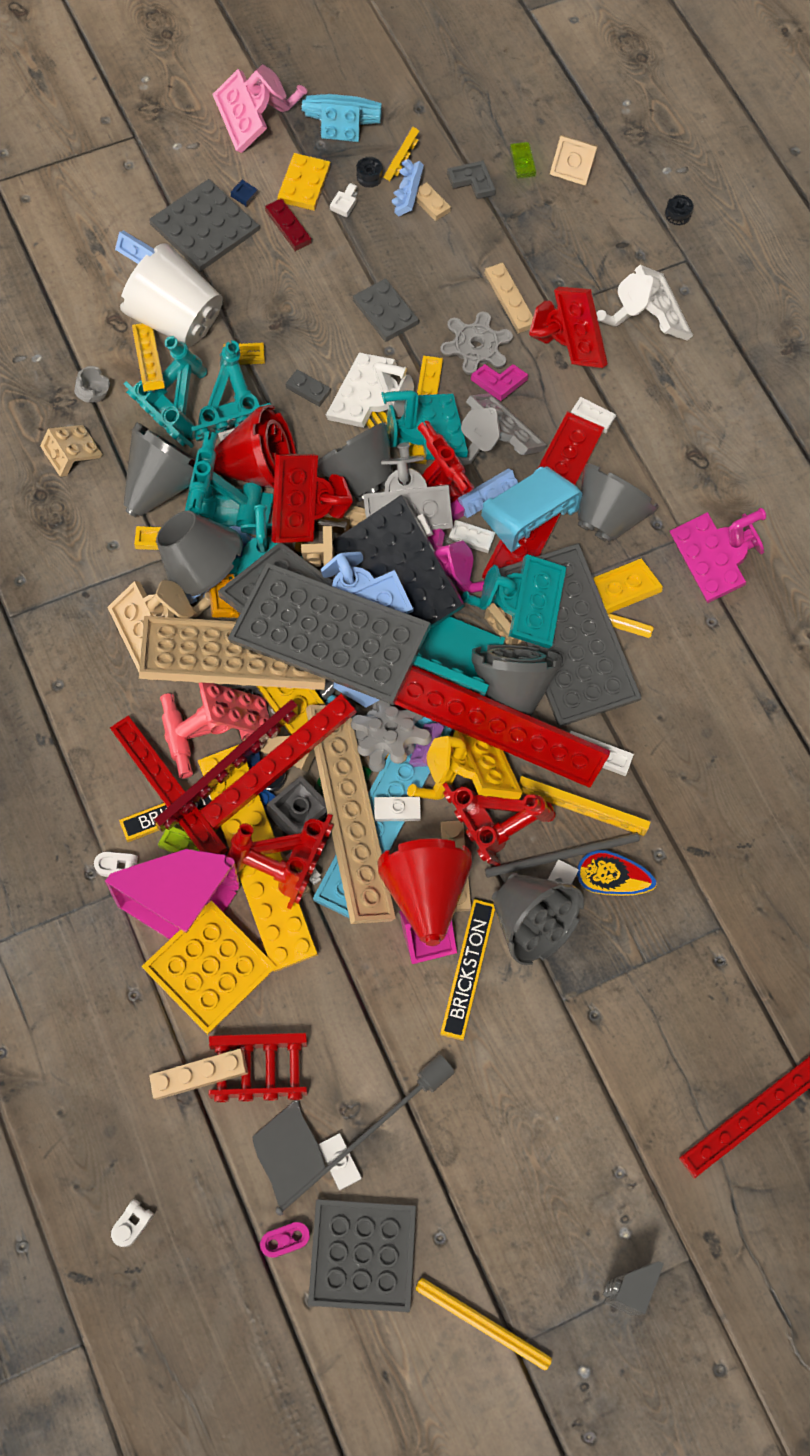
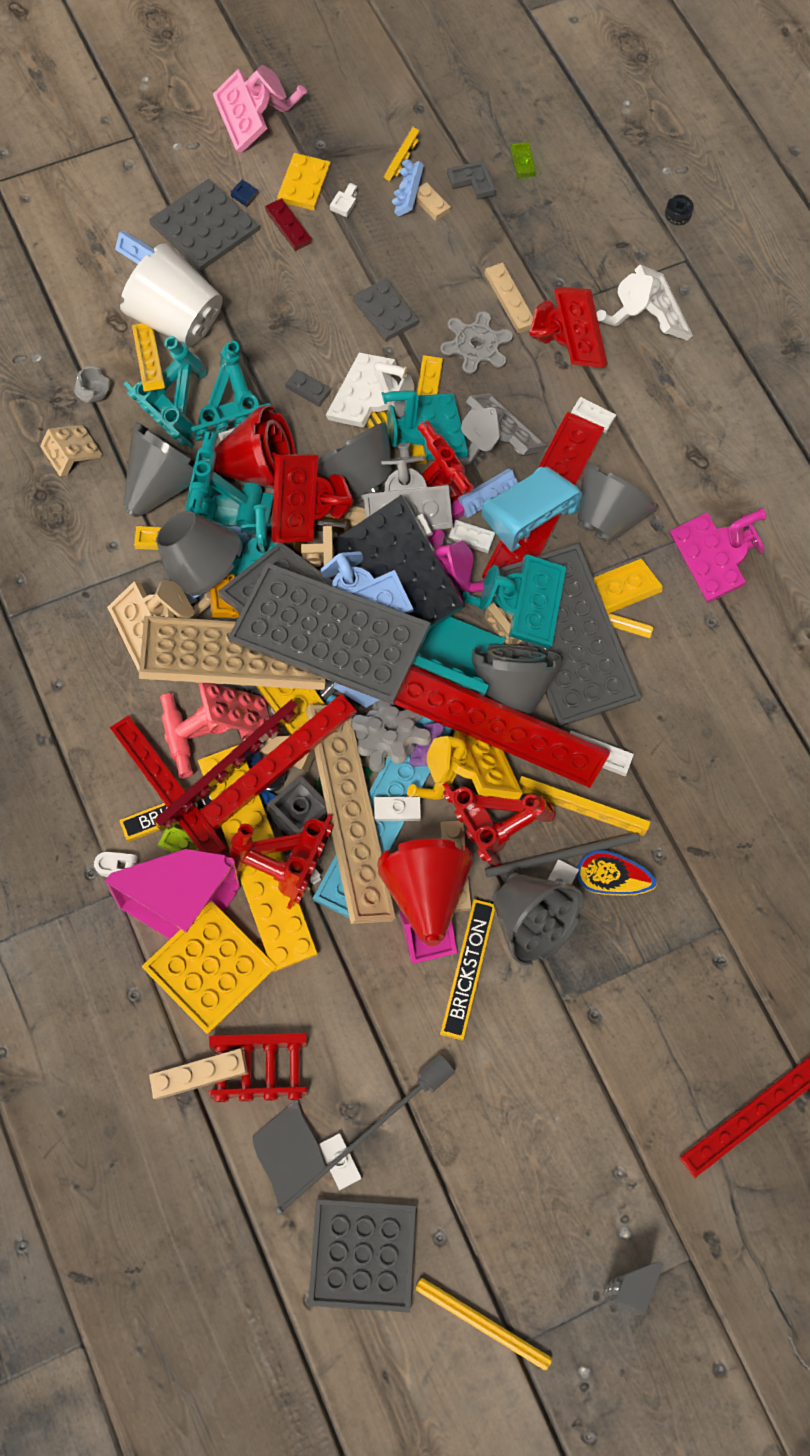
(125, 1232): white plate -> none
(251, 357): yellow tile -> none
(285, 1241): dark pink plate -> none
(341, 114): medium azure plate -> none
(369, 172): black wheel -> none
(499, 384): dark pink plate -> none
(573, 160): tan bracket -> none

